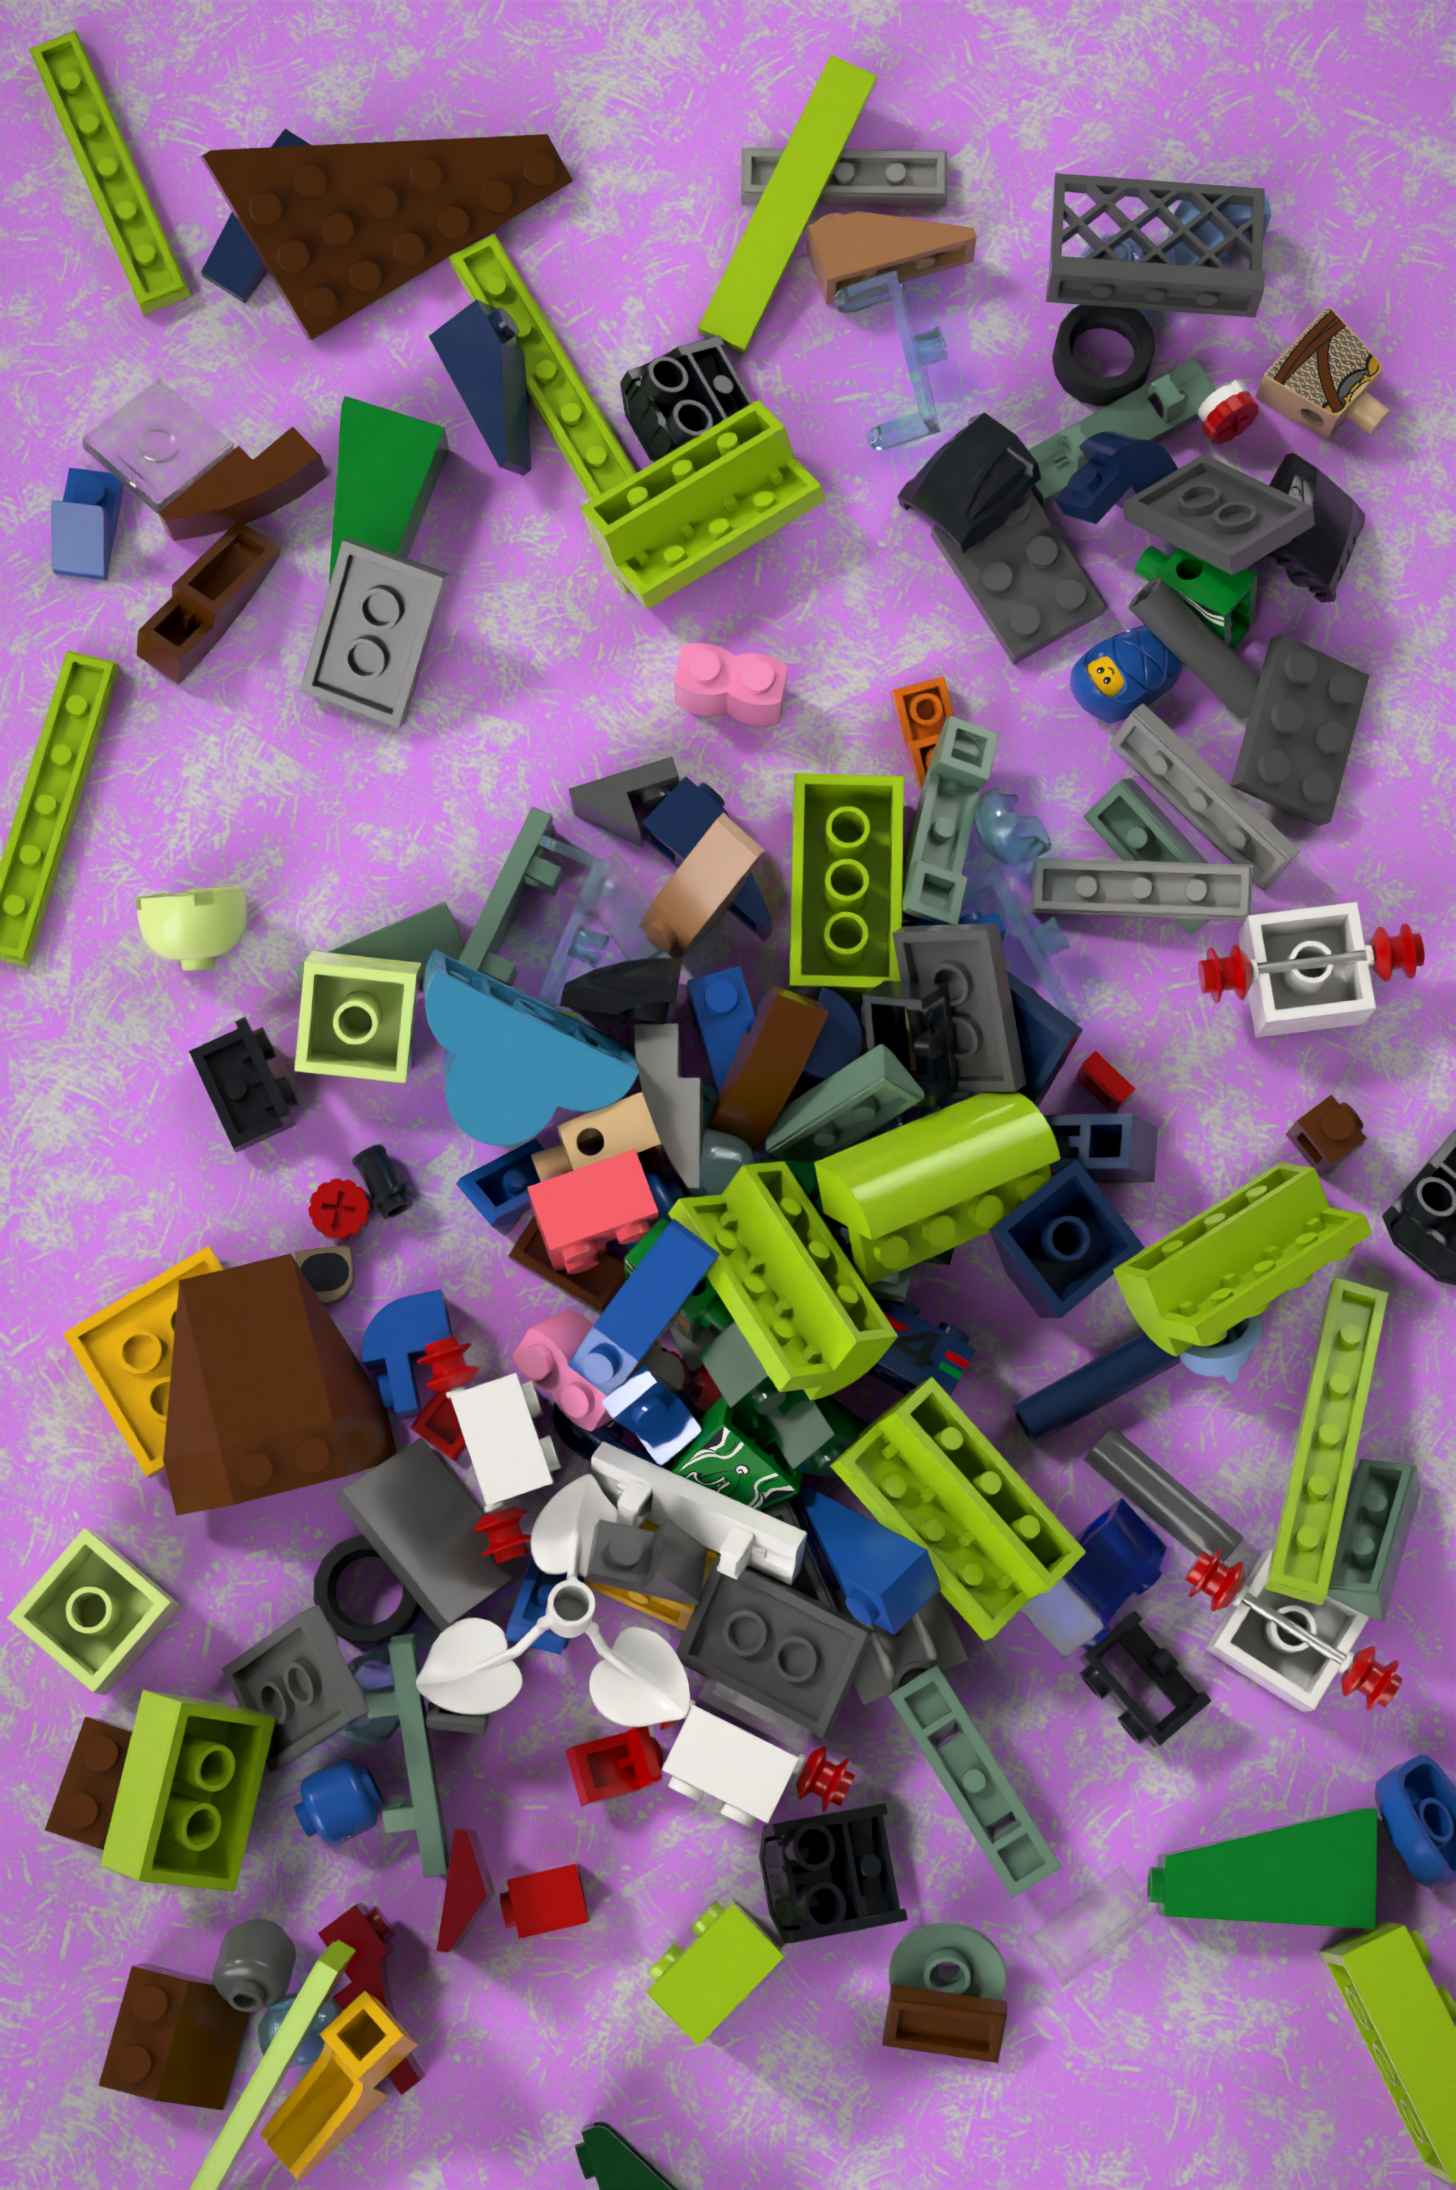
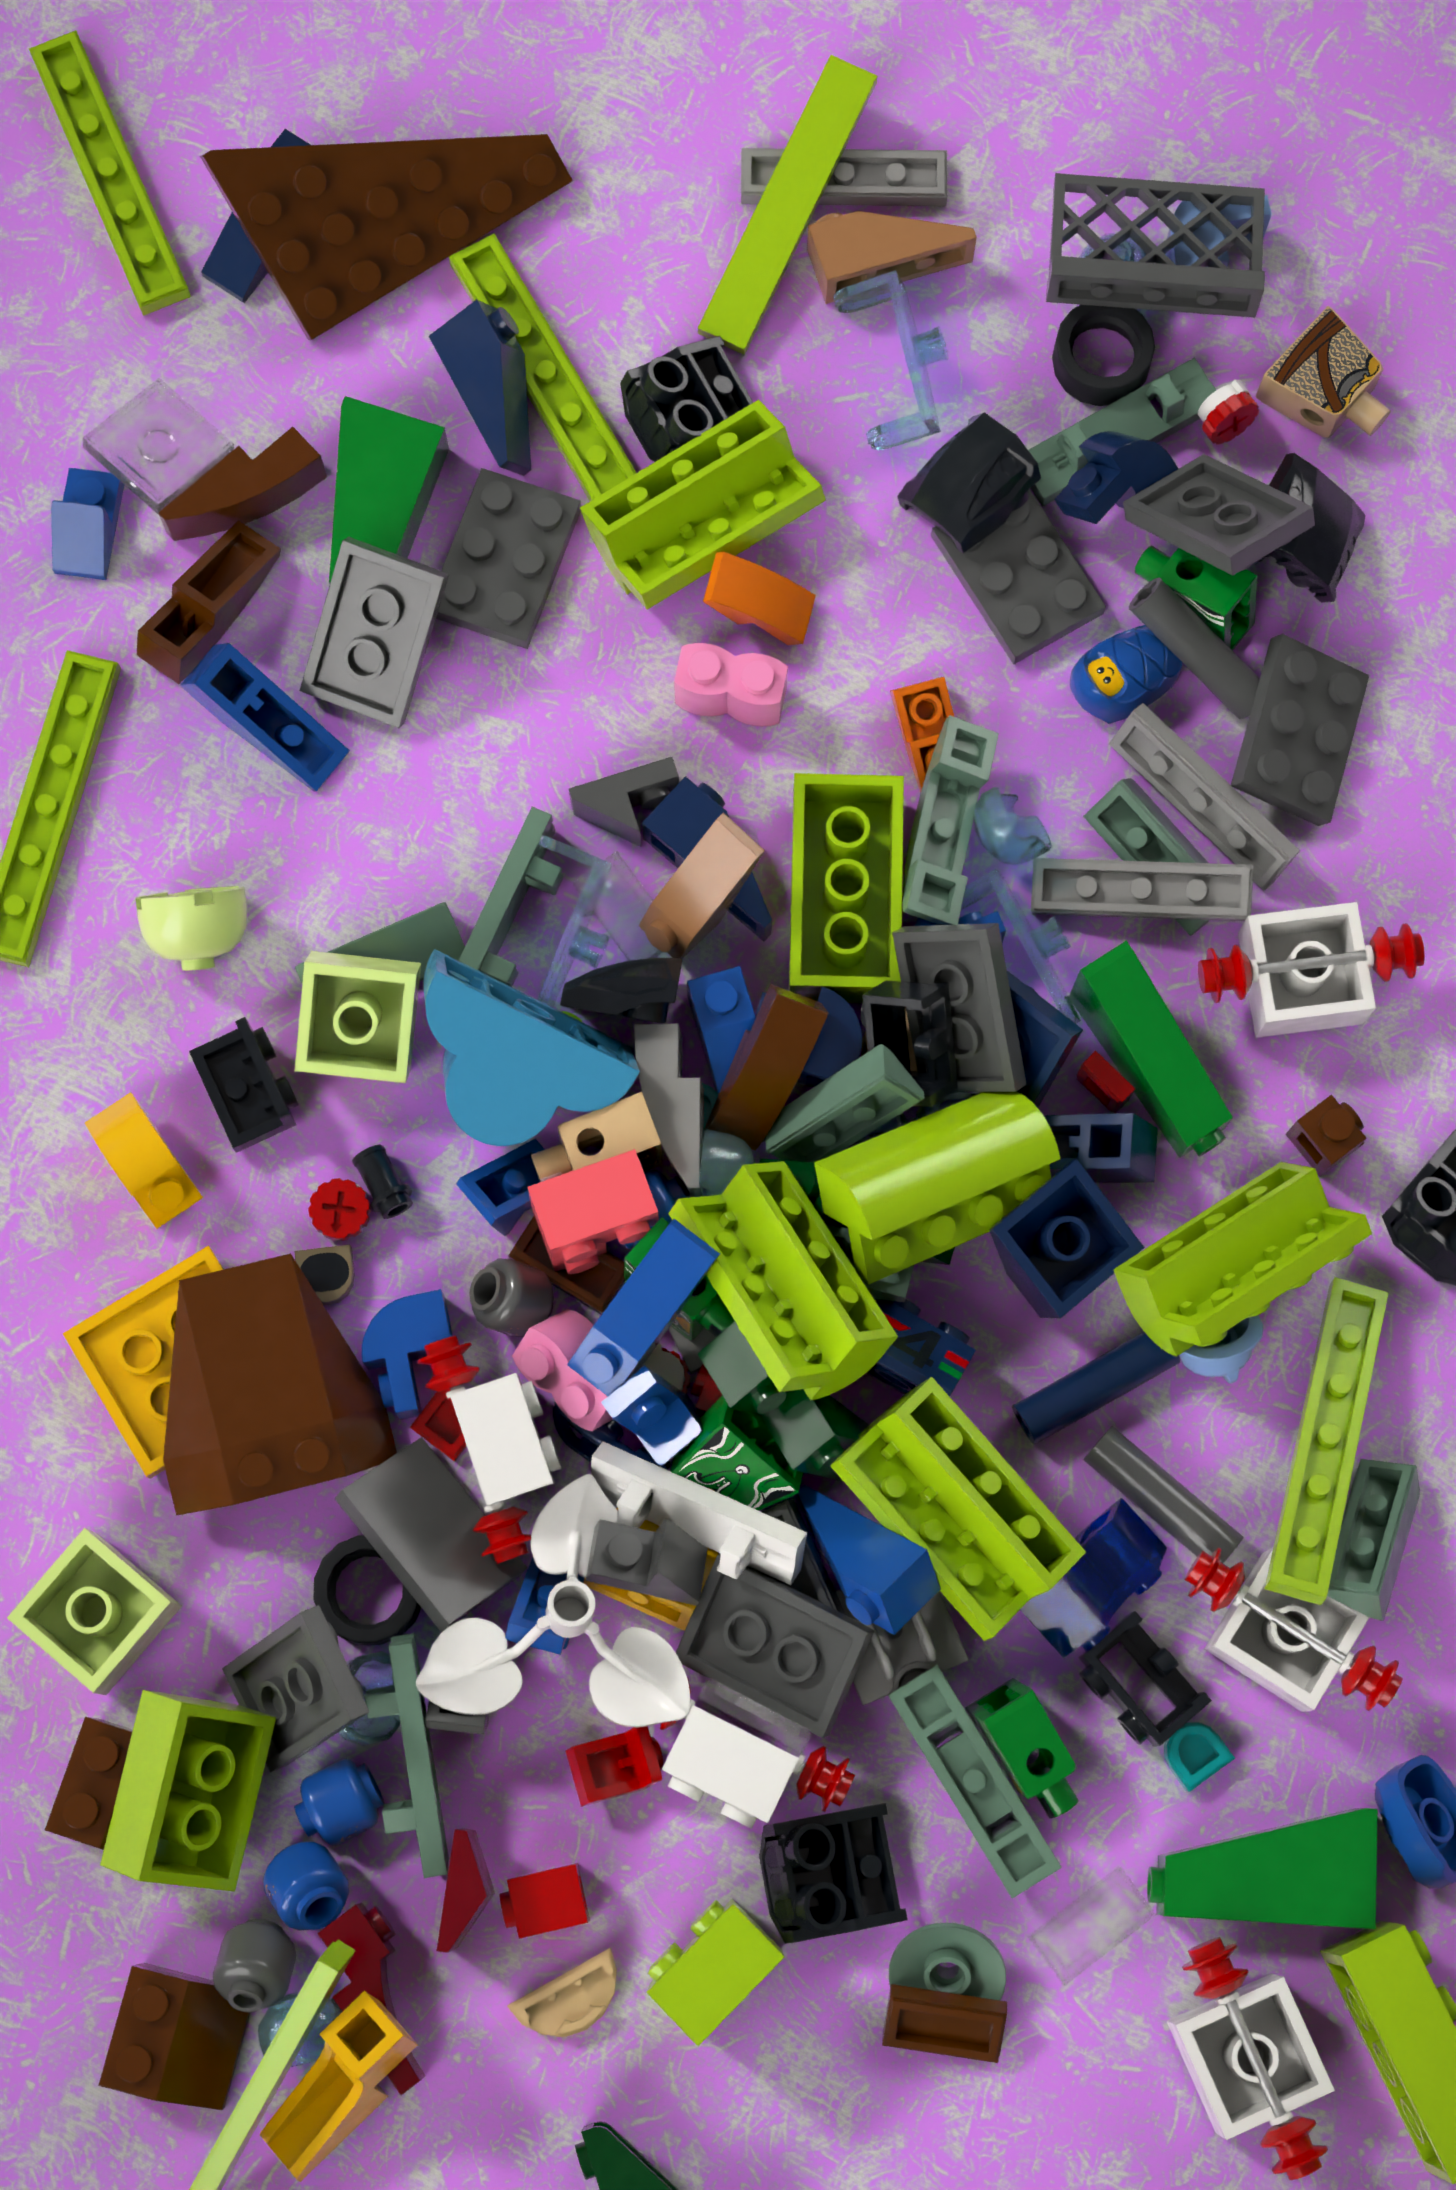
(143, 1160): none -> yellow brick
(264, 715): none -> blue slope
(306, 1886): none -> blue head
(506, 557): none -> dark grey plate
(511, 1296): none -> dark grey head
(570, 2000): none -> tan tile
(759, 596): none -> orange slope
(1013, 1728): none -> green torso
(1150, 1050): none -> green slope
(1195, 1754): none -> teal tile
(1252, 2057): none -> white brick

